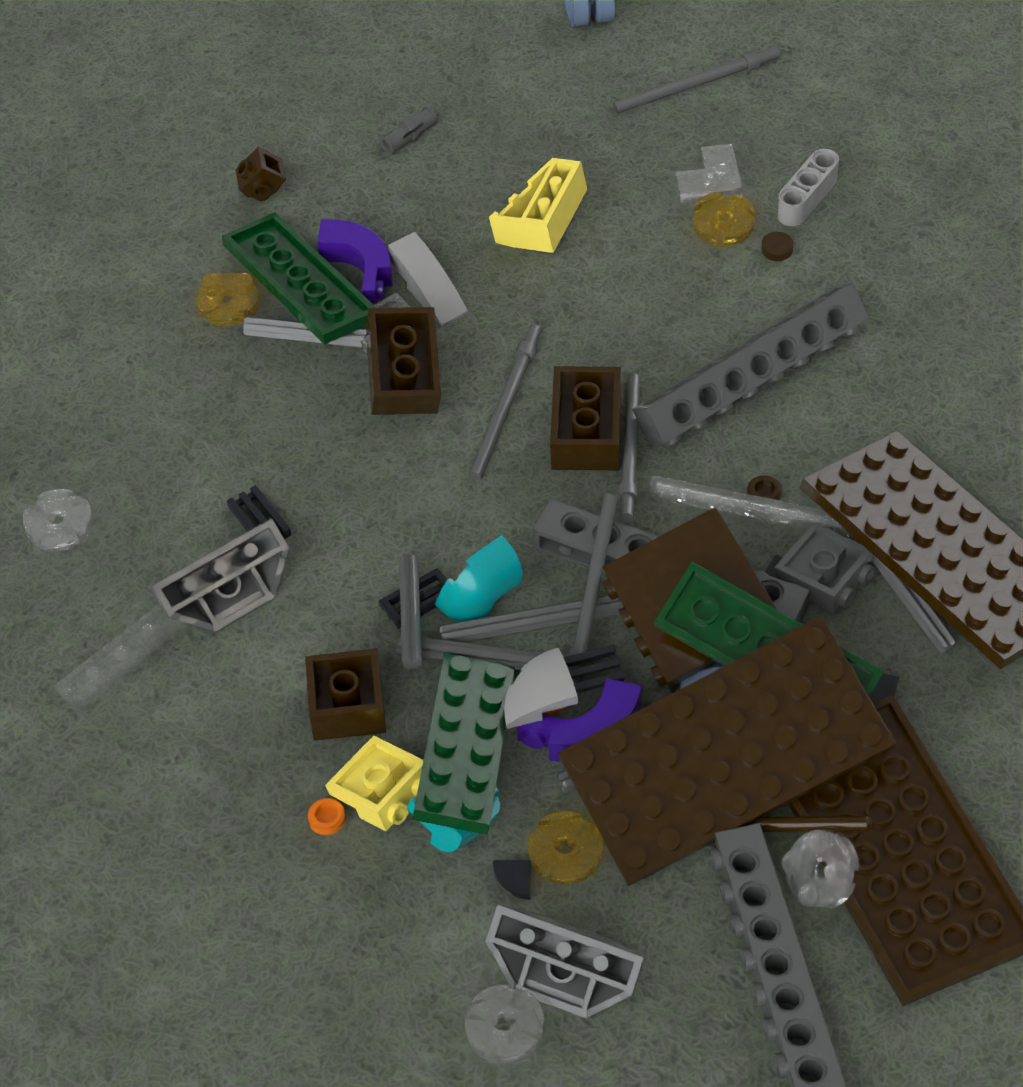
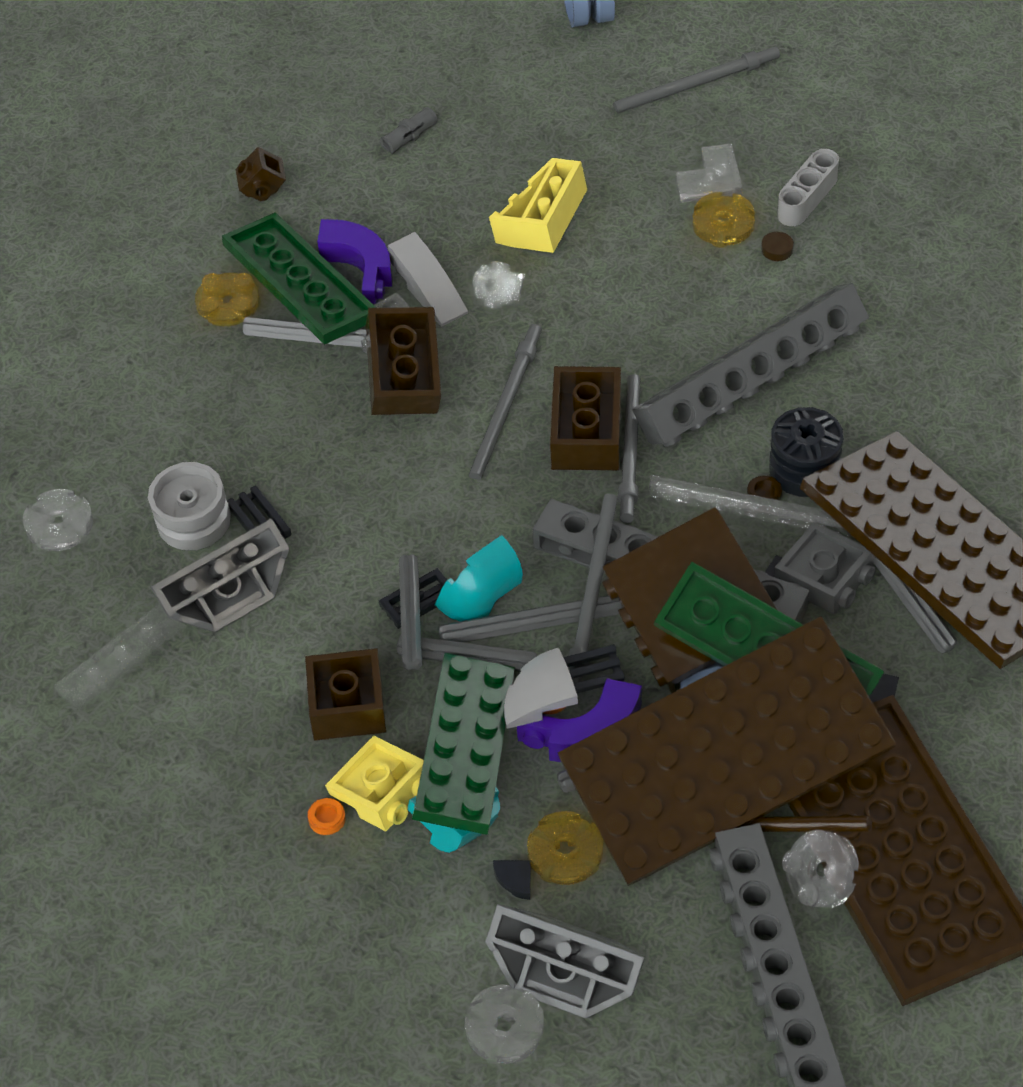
(189, 506): none -> light grey wheel
(508, 285): none -> clear brick
(803, 444): none -> black wheel

